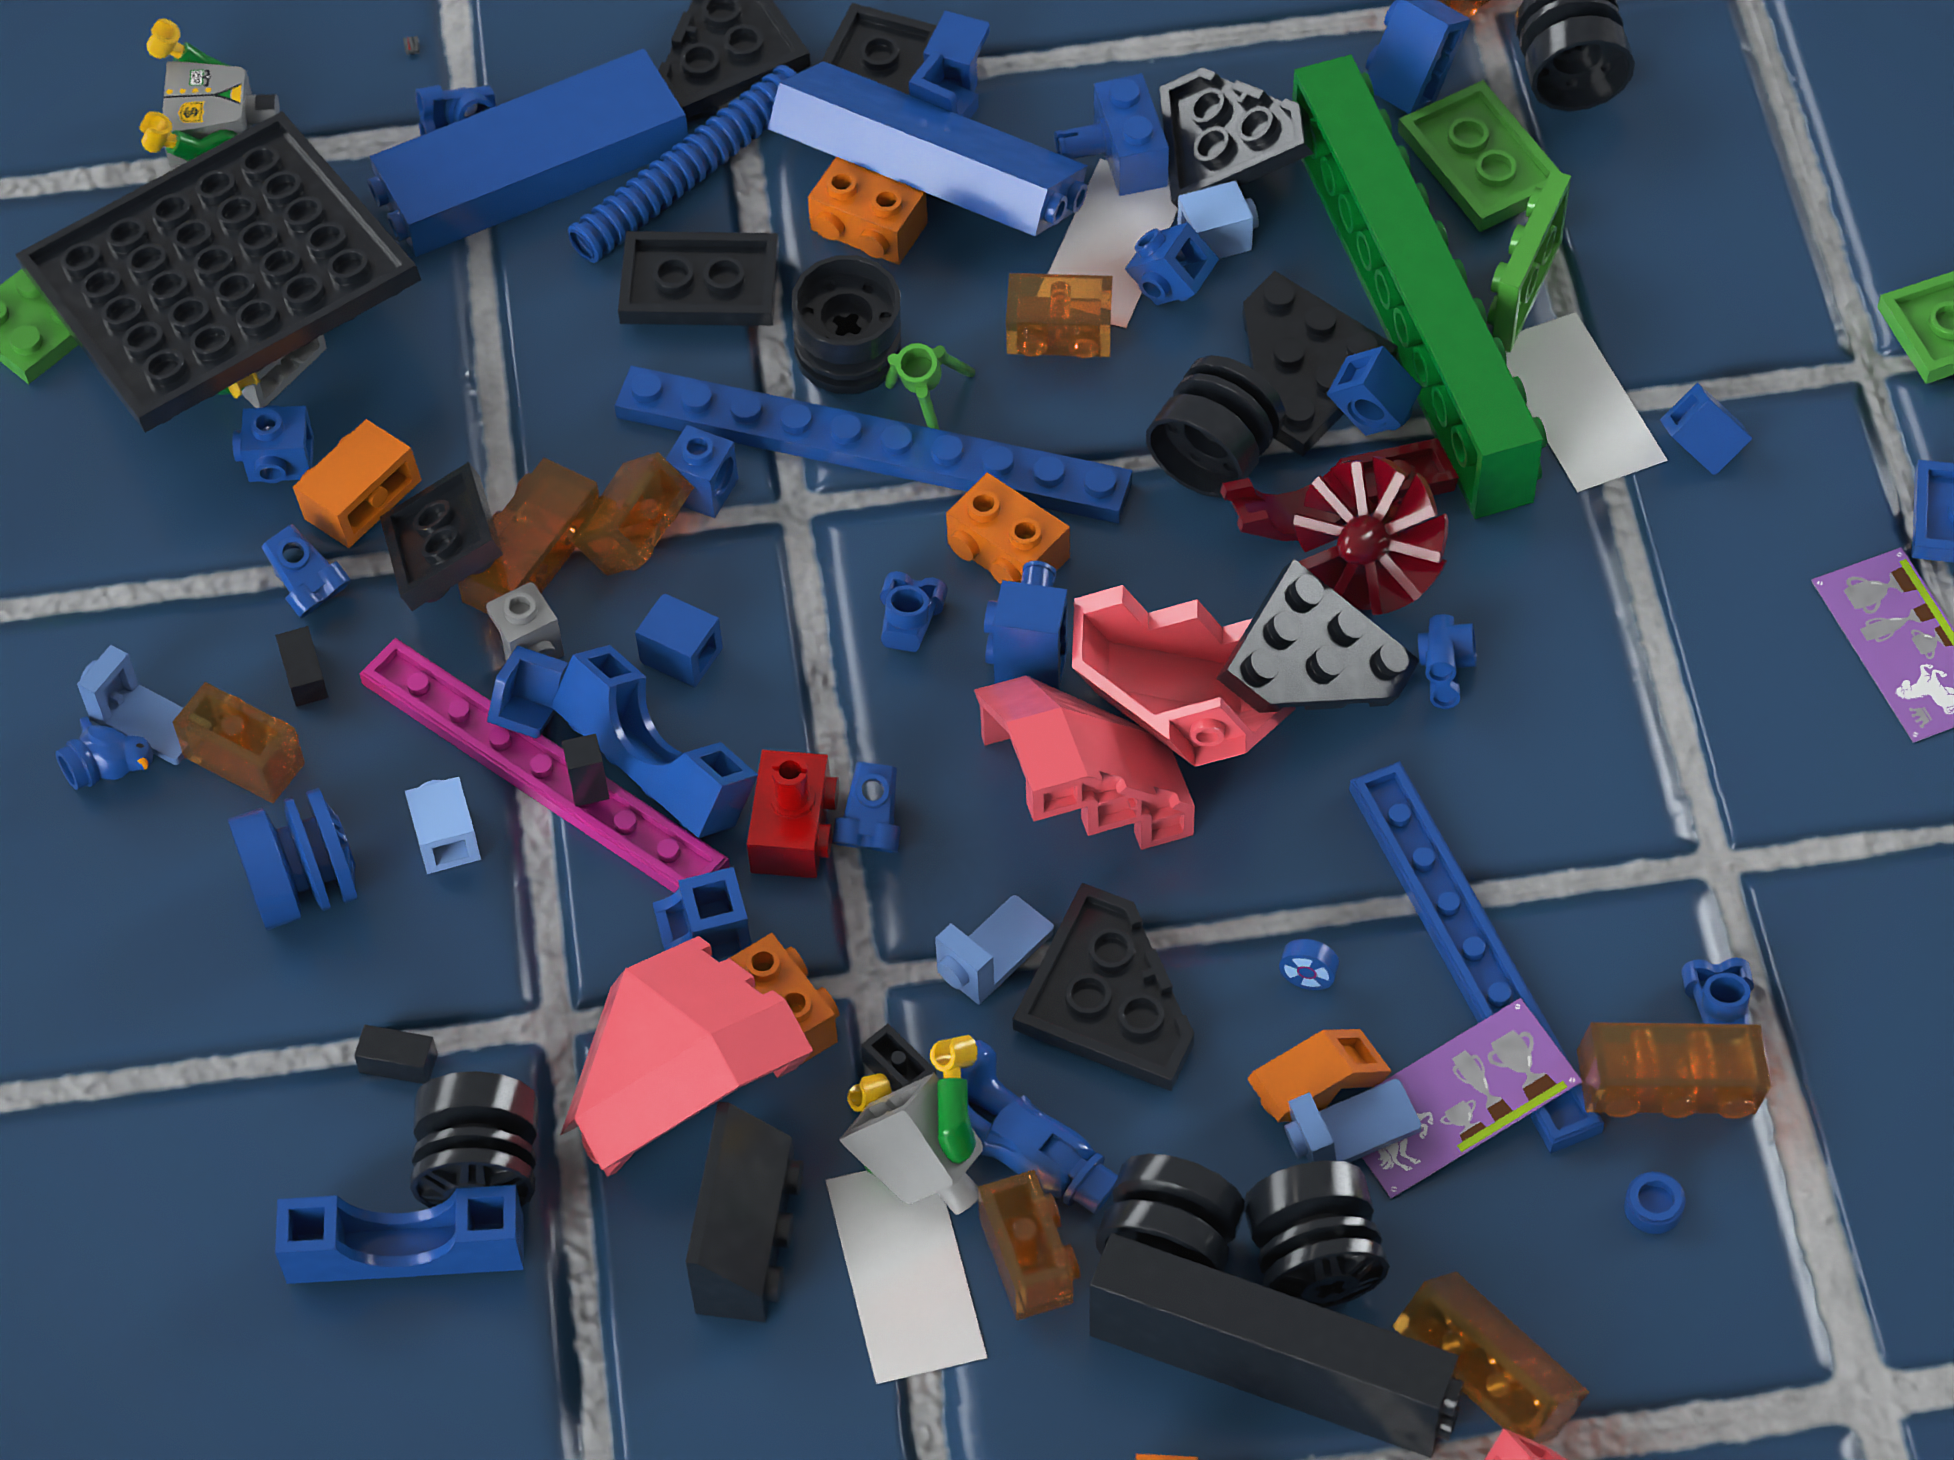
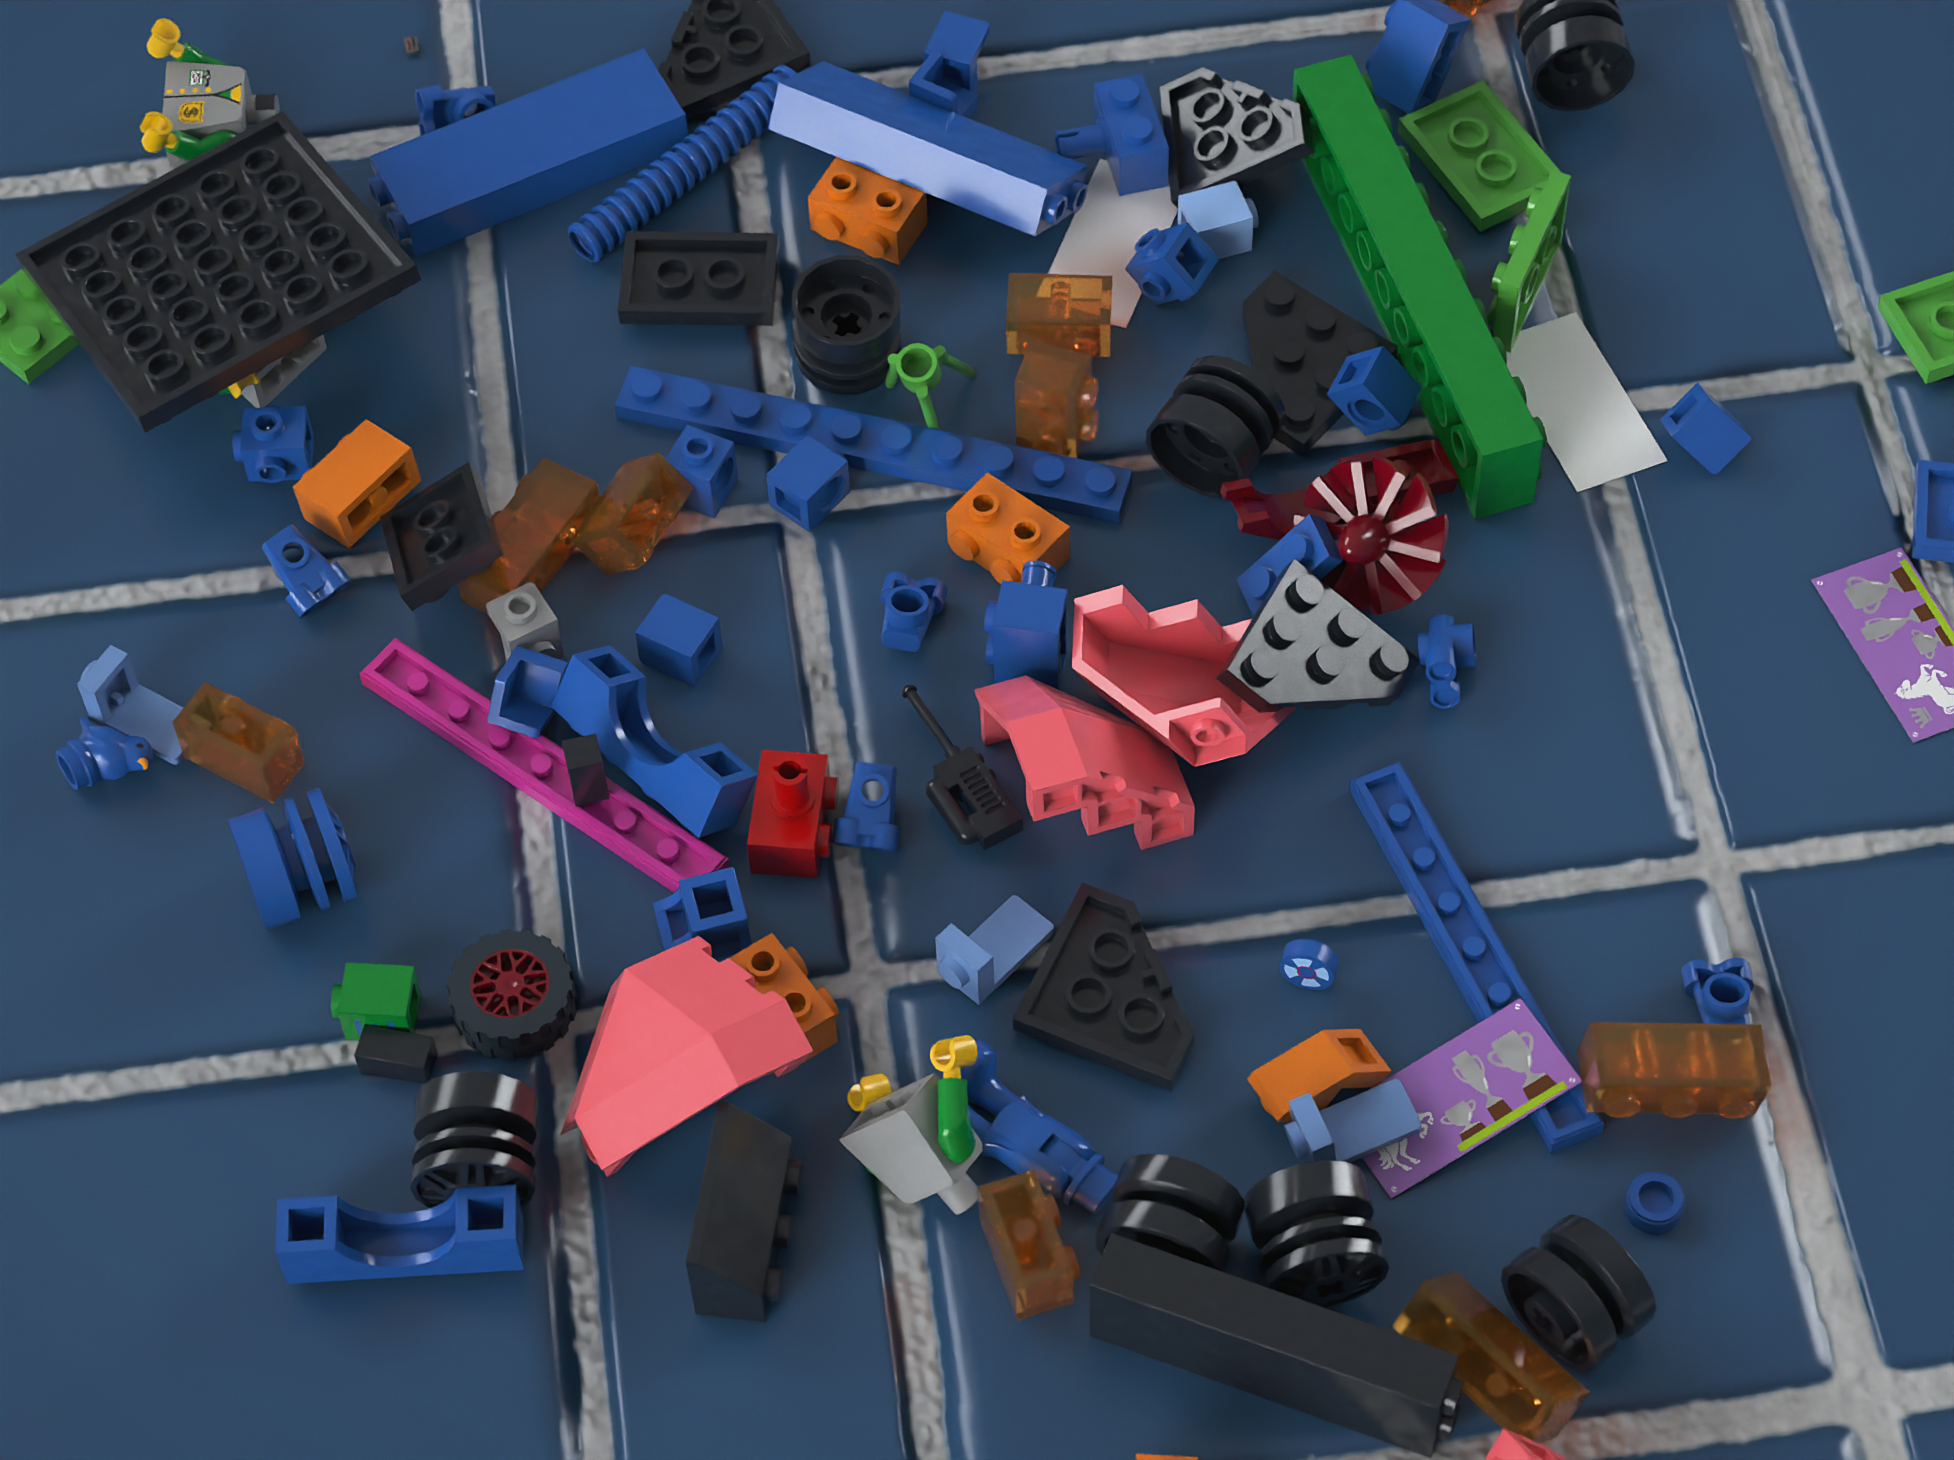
(301, 666): black piece -> none
(376, 997): none -> green brick
(442, 824): light blue brick -> none
(512, 994): none -> black wheel
(808, 482): none -> blue brick
(880, 46): black plate -> none
(895, 1058): black piece -> none
(905, 1279): white sticker -> none
(968, 781): none -> black piece
(1055, 400): none -> clear orange brick
(1307, 543): none -> blue plate
(1578, 1293): none -> black wheel

